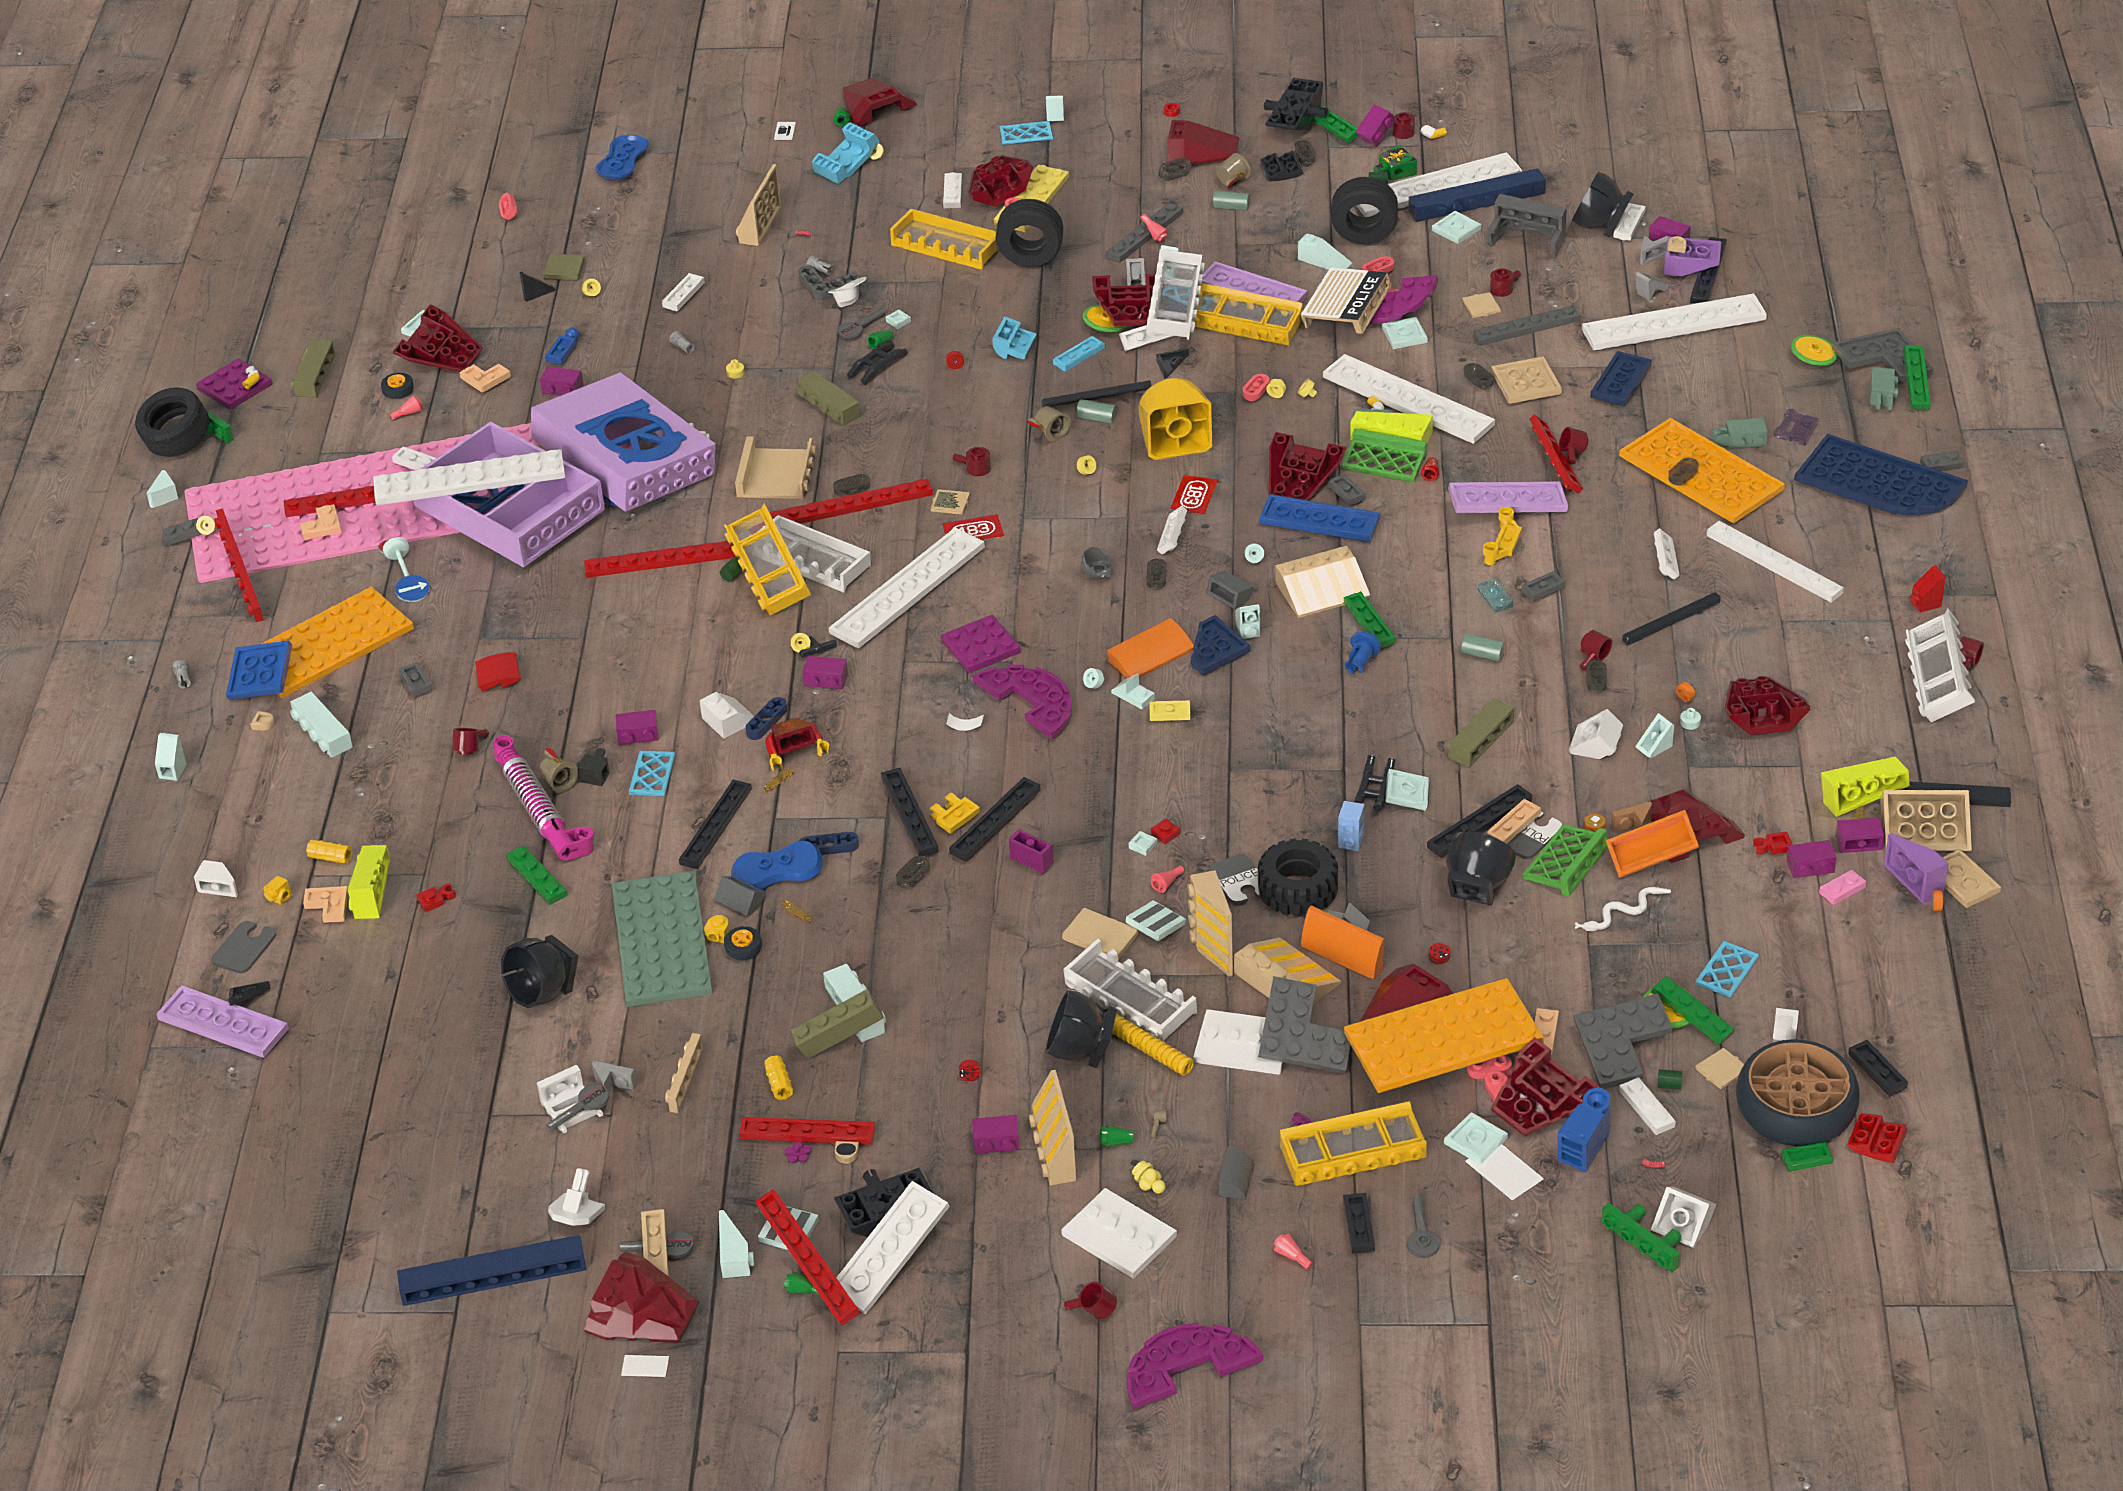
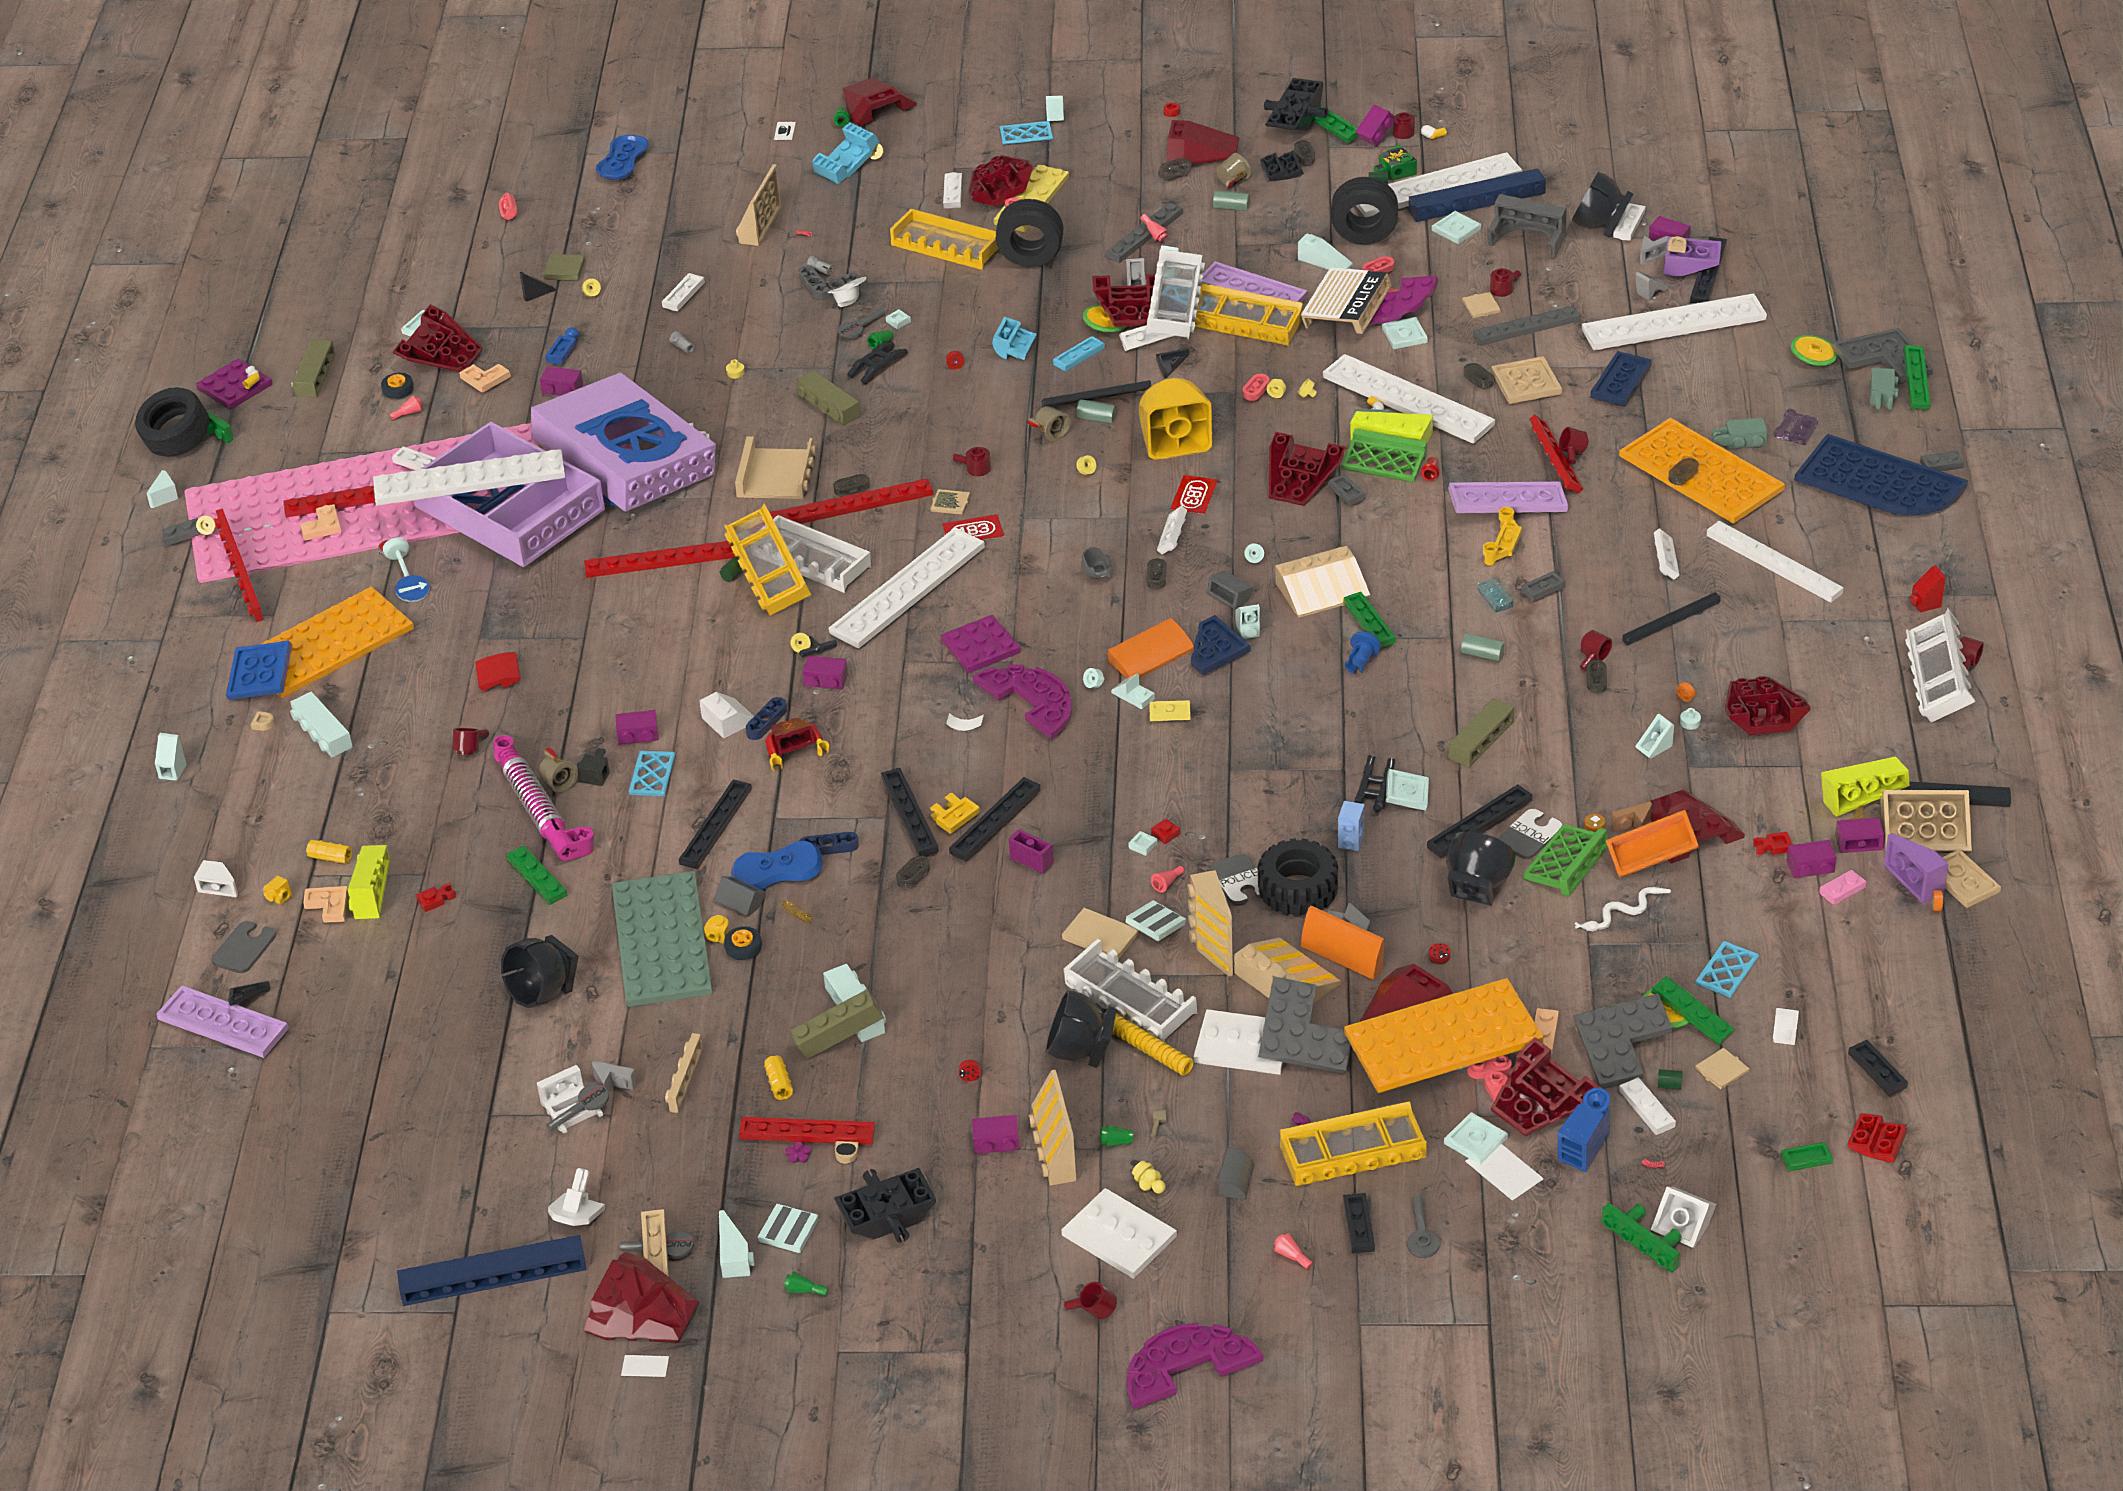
(181, 670): light grey pin -> none
(415, 679): dark grey plate -> none
(782, 776): clear yellow piece -> none
(807, 1257): red plate -> none
(891, 1245): white plate -> none
(1319, 518): blue plate -> none
(1515, 821): light nougat plate -> none
(1597, 736): white slope -> none
(1791, 1086): wheel -> none

